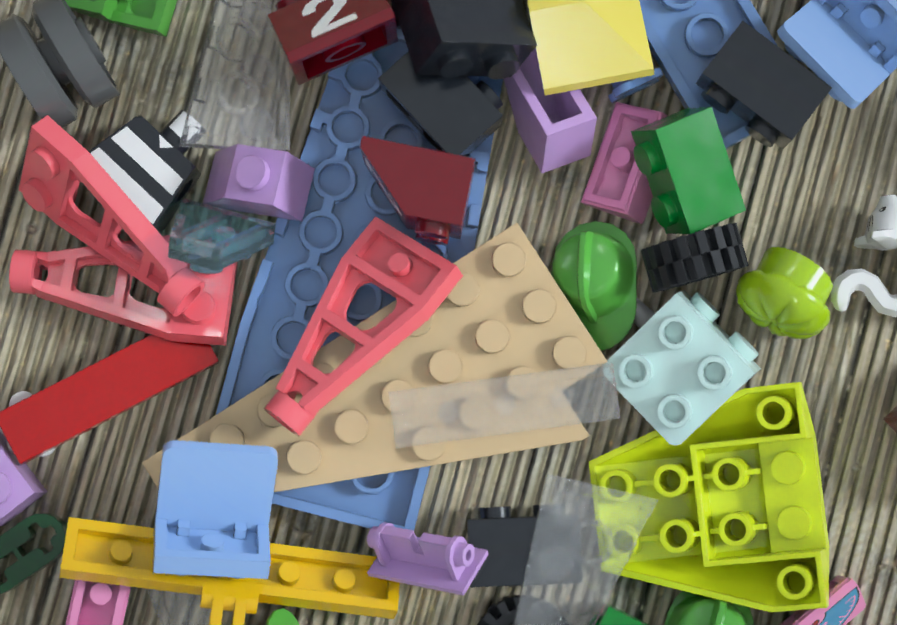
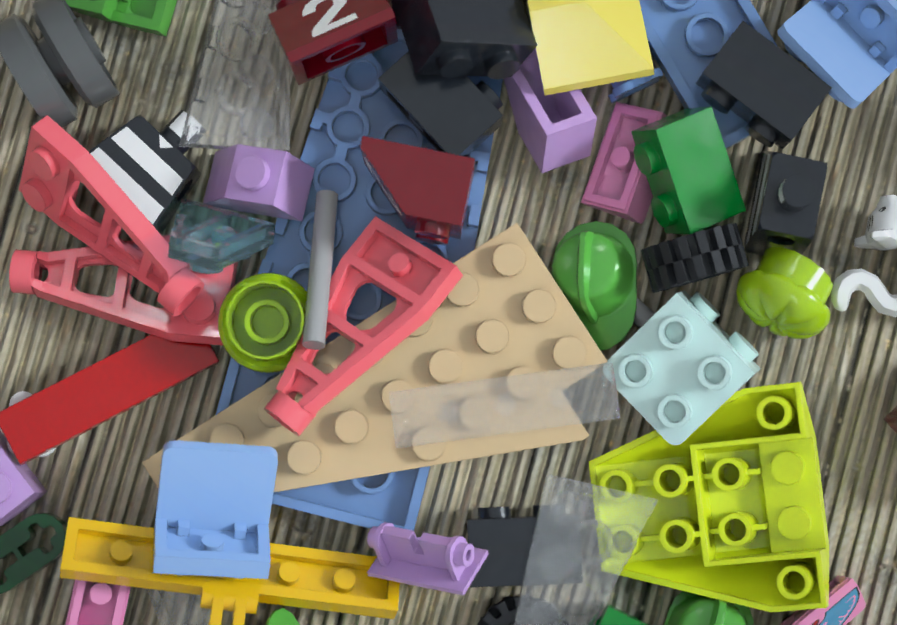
(263, 321): none -> lime piece
(320, 270): none -> light grey bar
(785, 203): none -> black torso

